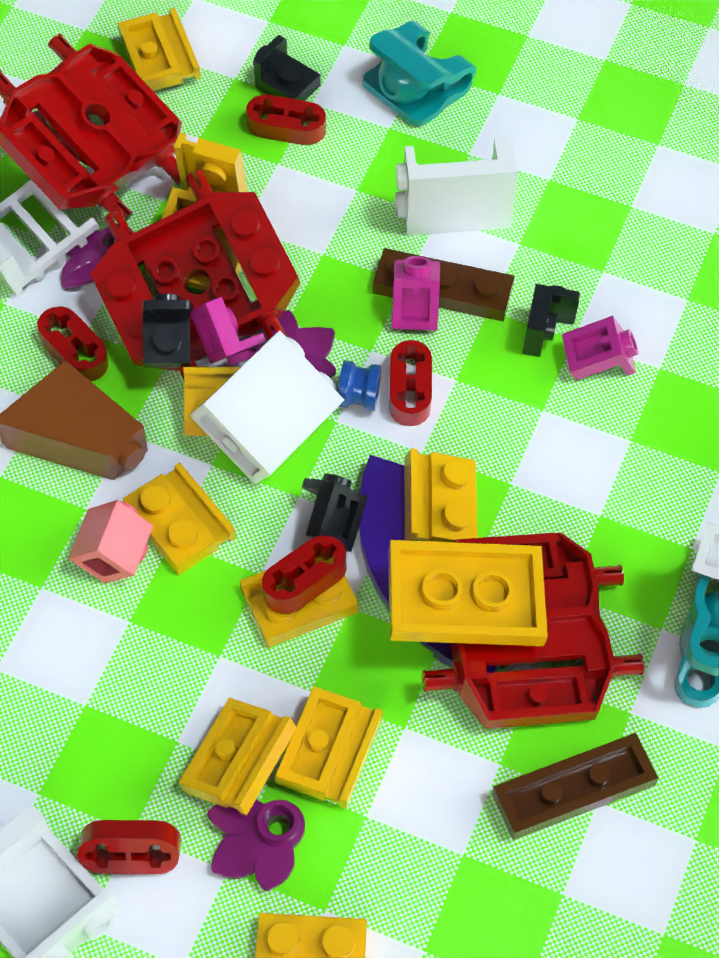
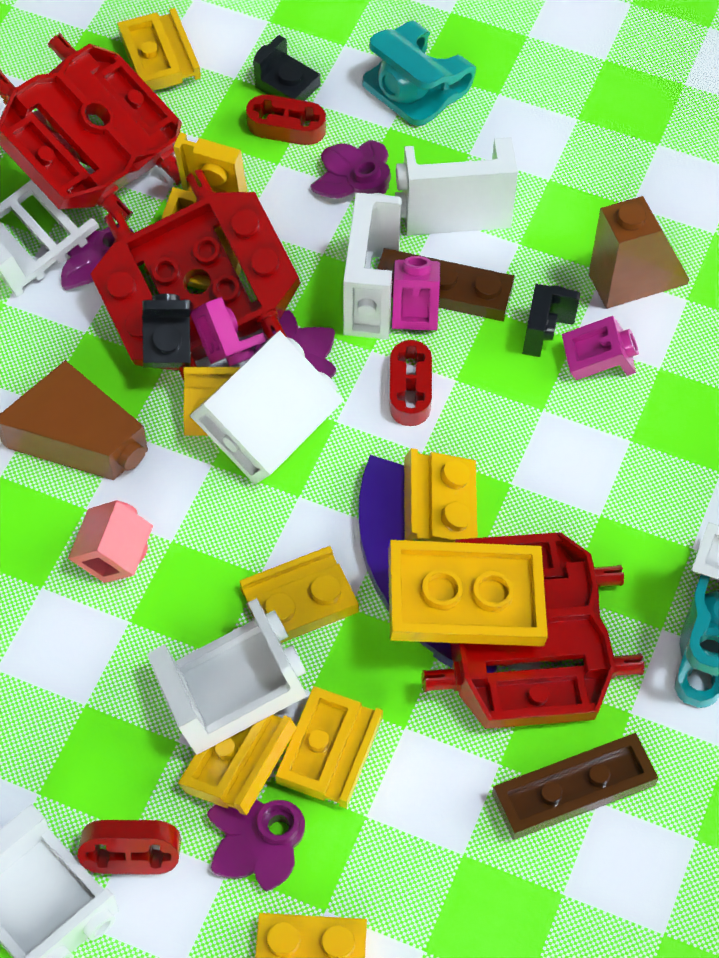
(79, 337): red beam -> none
(182, 517): yellow plate -> none
(230, 680): none -> white panel
(301, 570): red beam -> none
(336, 509): black bracket -> none
(353, 170): none -> magenta plate
(359, 385): blue wheel -> none
(368, 290): none -> white panel
(632, 255): none -> dark orange slope

